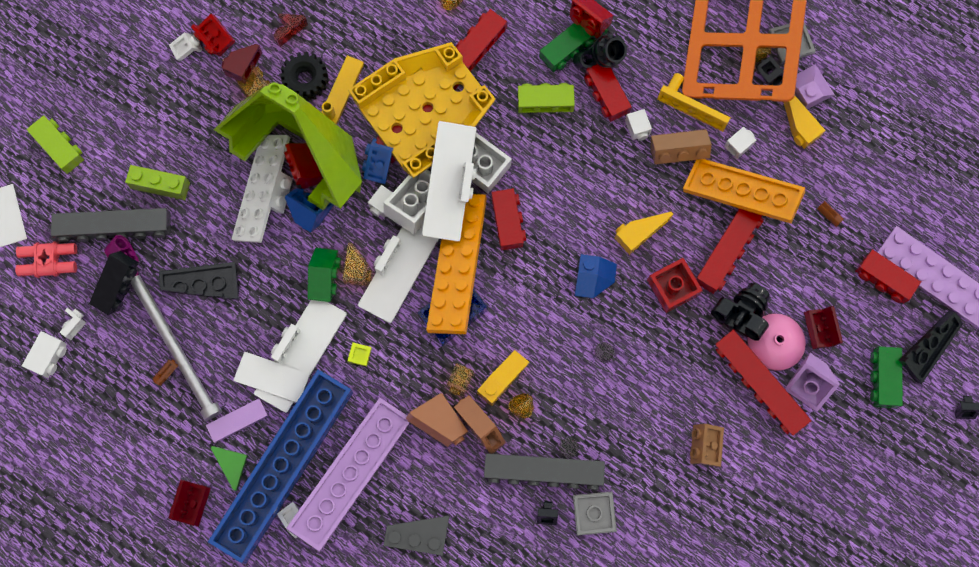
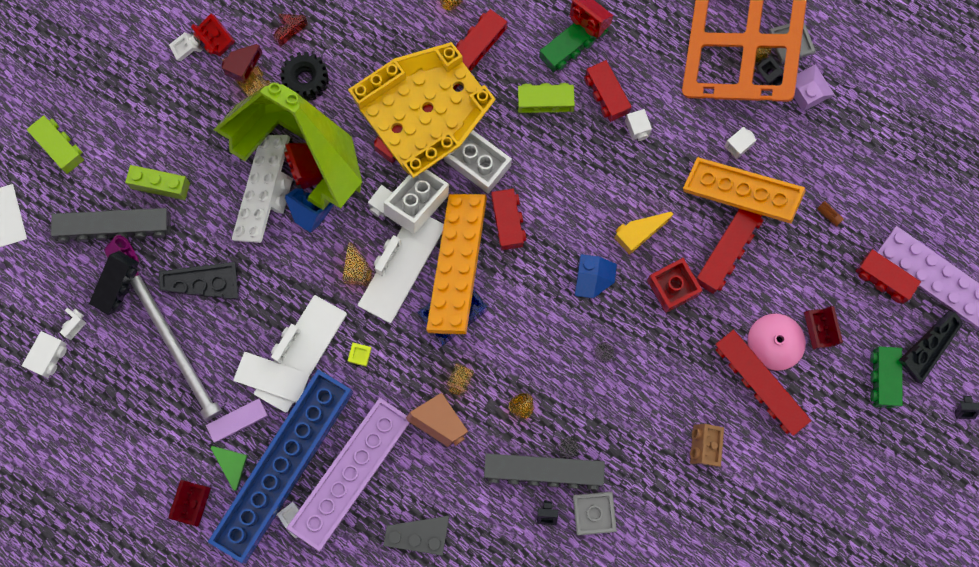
(52, 266): coral pin -> none
(166, 370): dark orange piece -> none
(321, 274): green brick -> none
(339, 93): yellow piece -> none
(377, 162): blue bracket -> none
(449, 181): white bracket -> none
(480, 424): nougat slope -> none
(502, 378): yellow slope -> none
(606, 52): black beam -> none
(680, 146): medium nougat brick -> none
(689, 106): yellow piece -> none
(745, 312): black beam -> none
(802, 123): yellow slope -> none
(813, 382): lavender slope -> none

